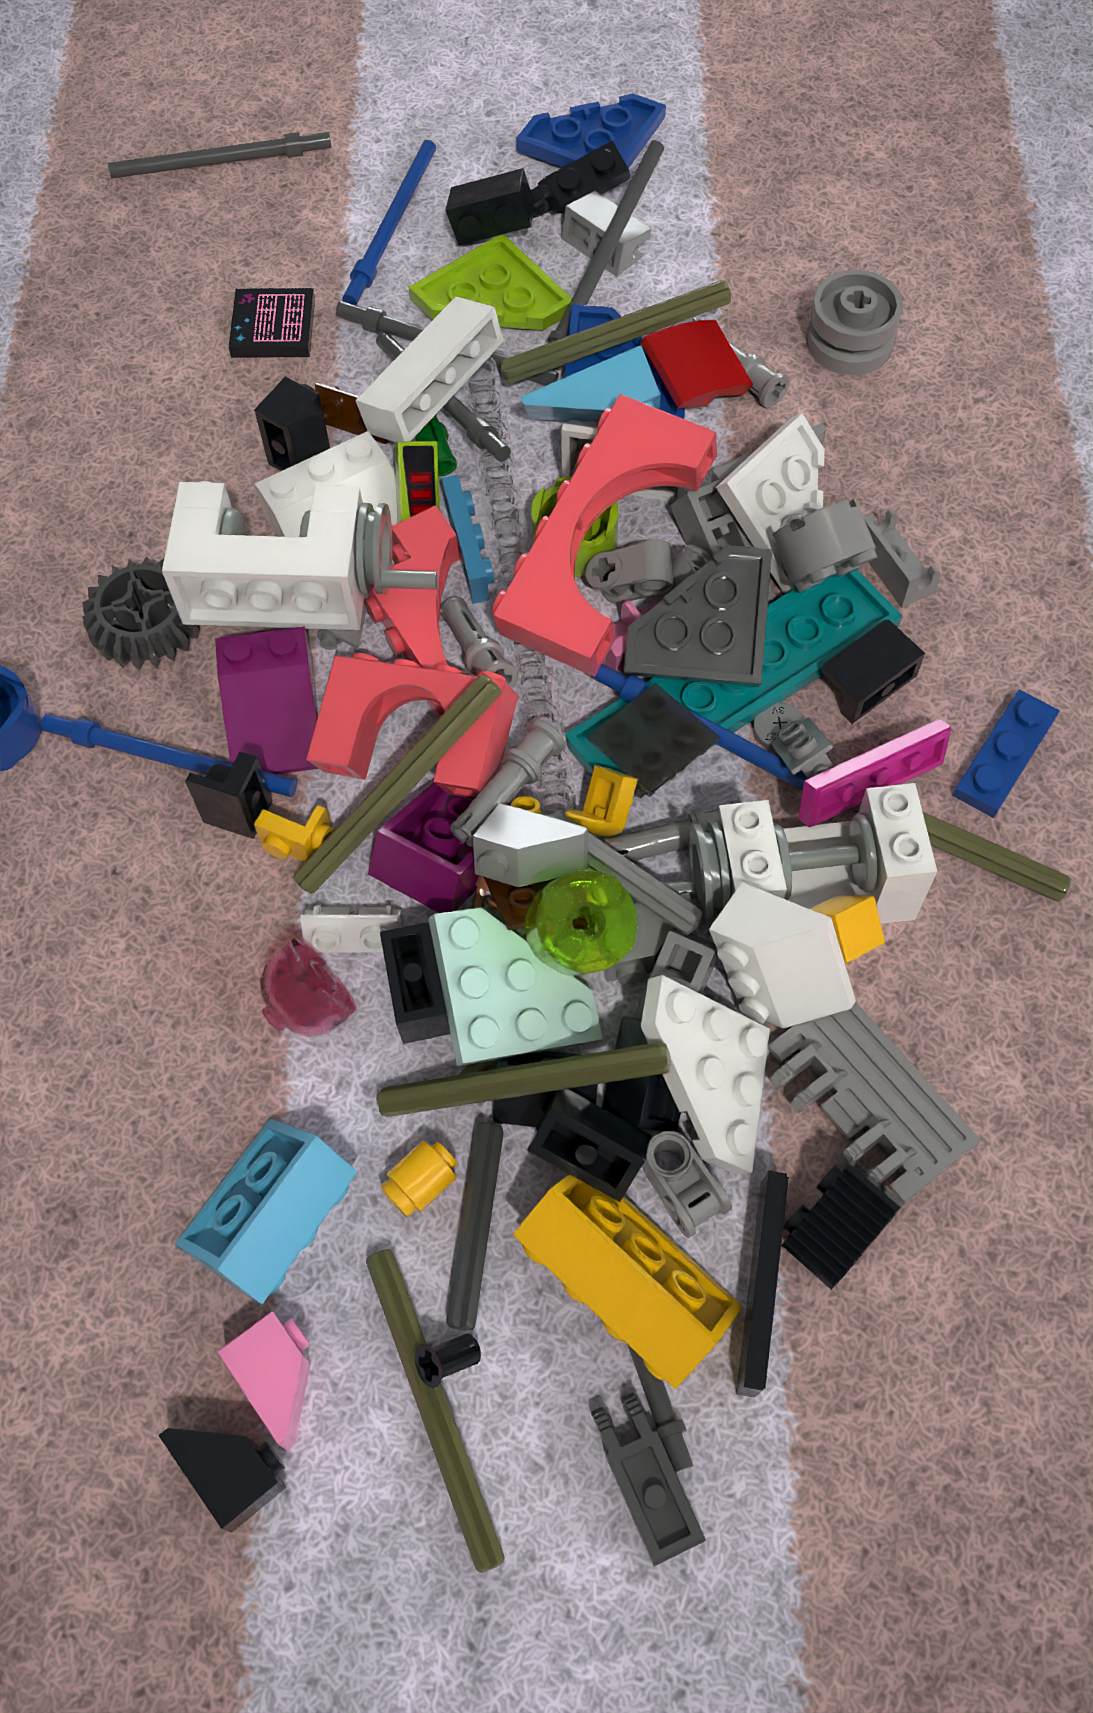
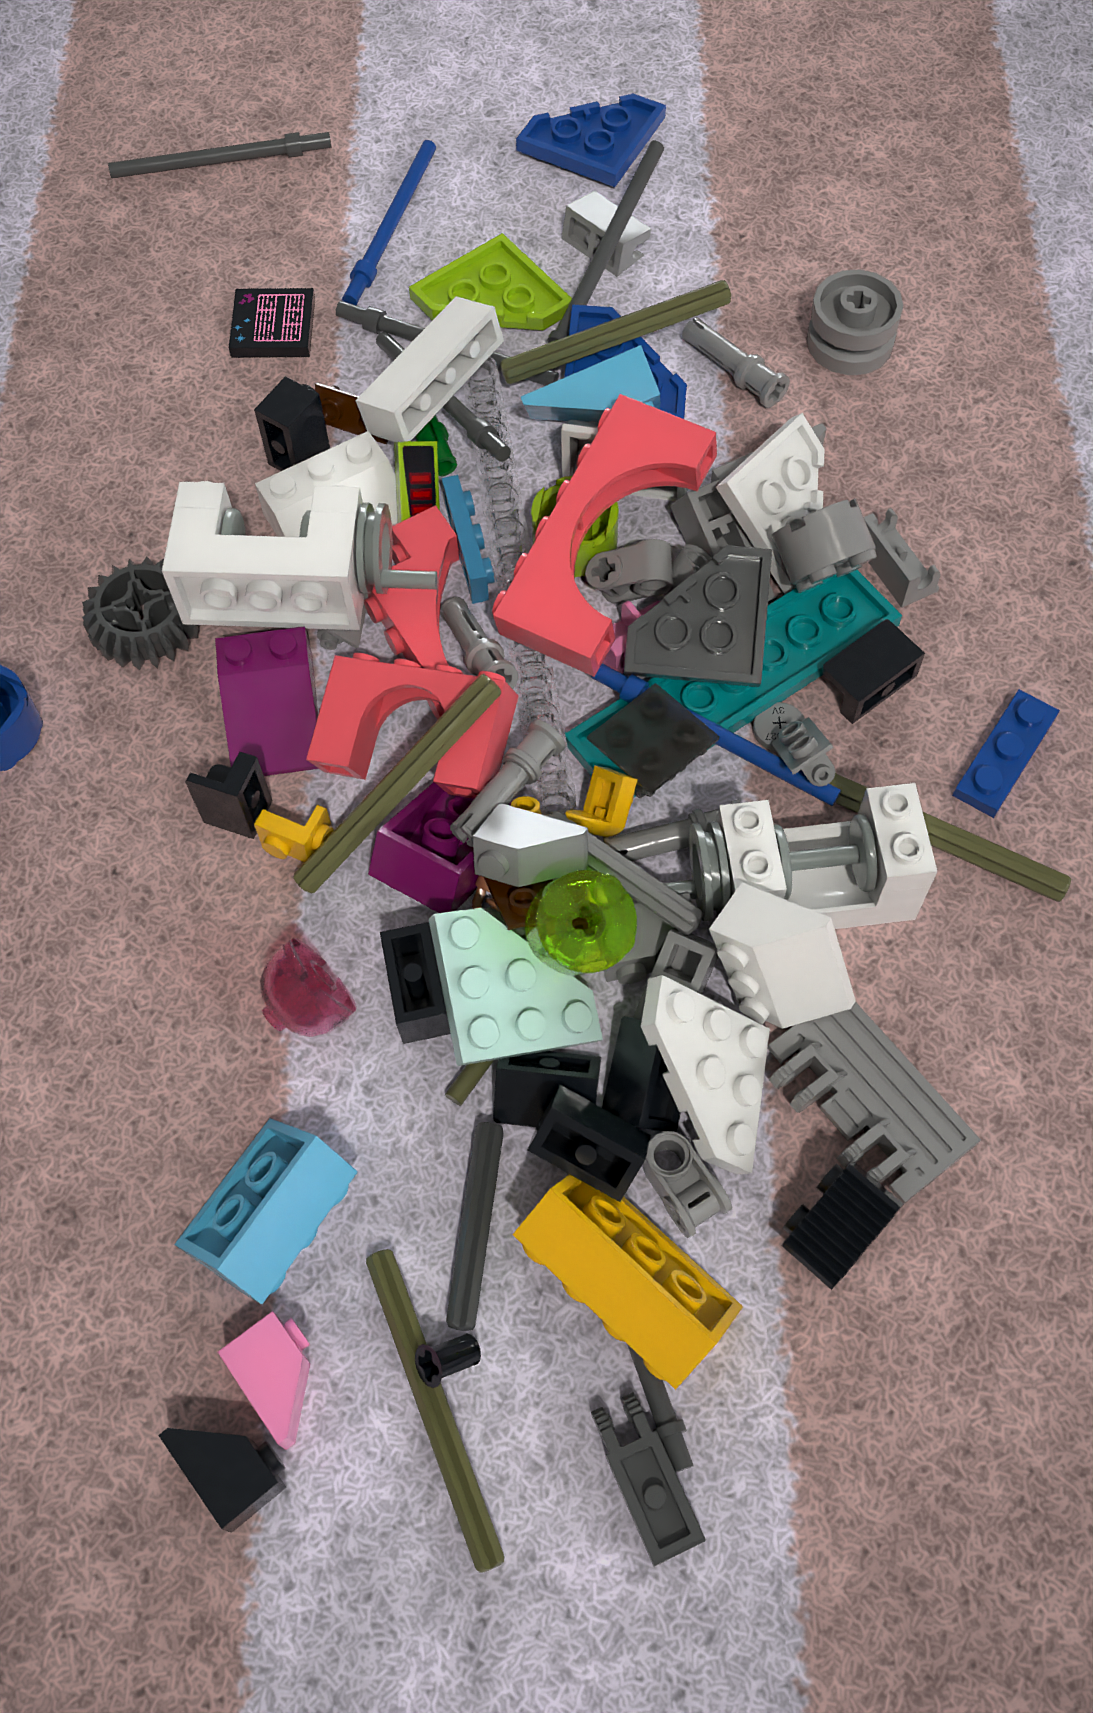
(89, 733): blue bar -> none
(338, 931): white hinge -> none
(419, 1177): yellow brick -> none
(490, 207): black brick -> none
(525, 1079): olive axle -> none
(595, 171): black hinge -> none
(696, 363): red slope -> none
(762, 1285): black tile -> none
(854, 922): yellow brick -> none
(880, 767): dark pink tile -> none

